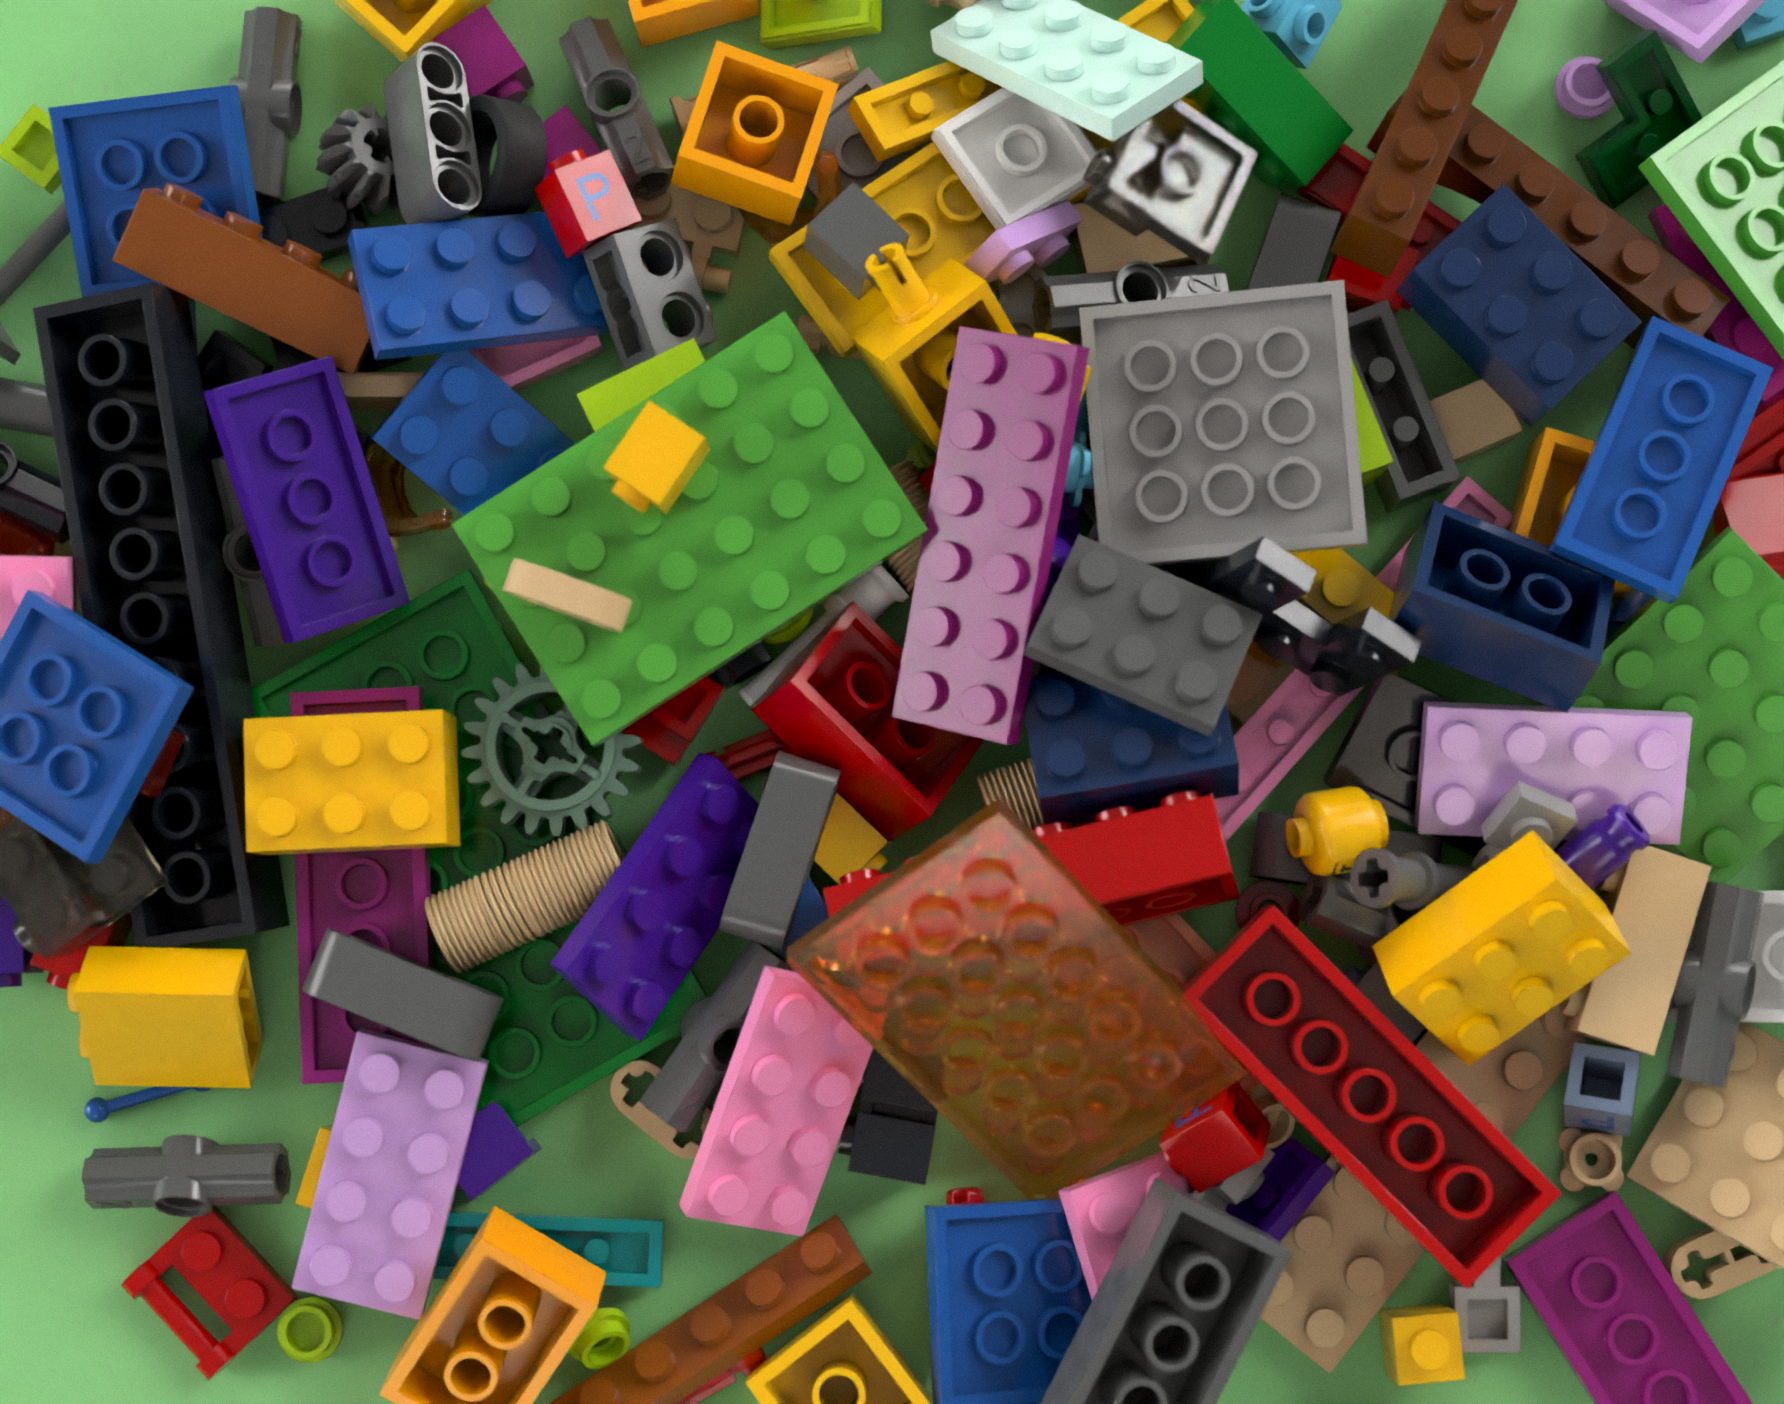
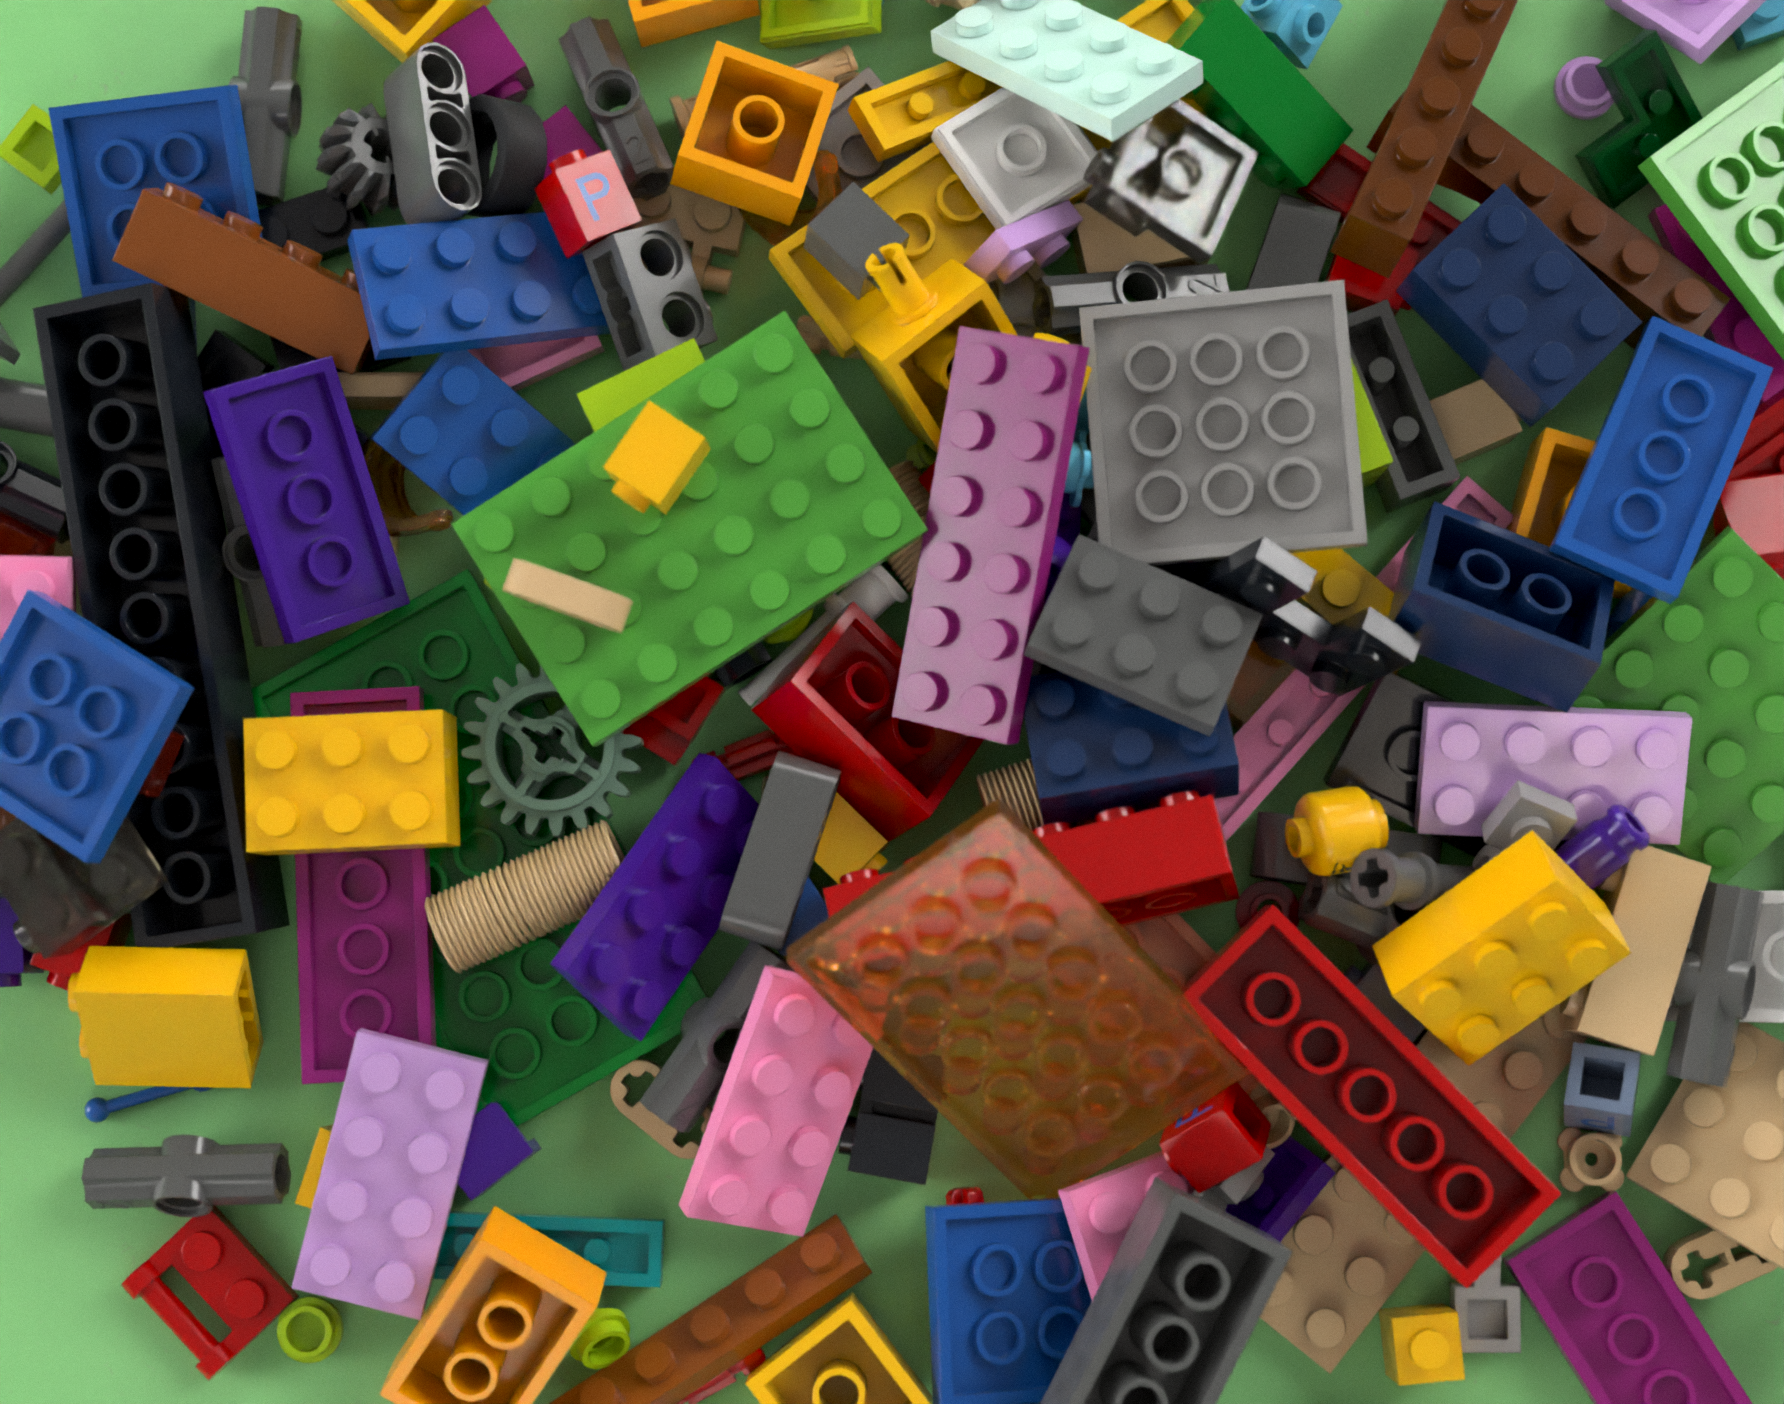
(402, 994): dark grey beam -> none

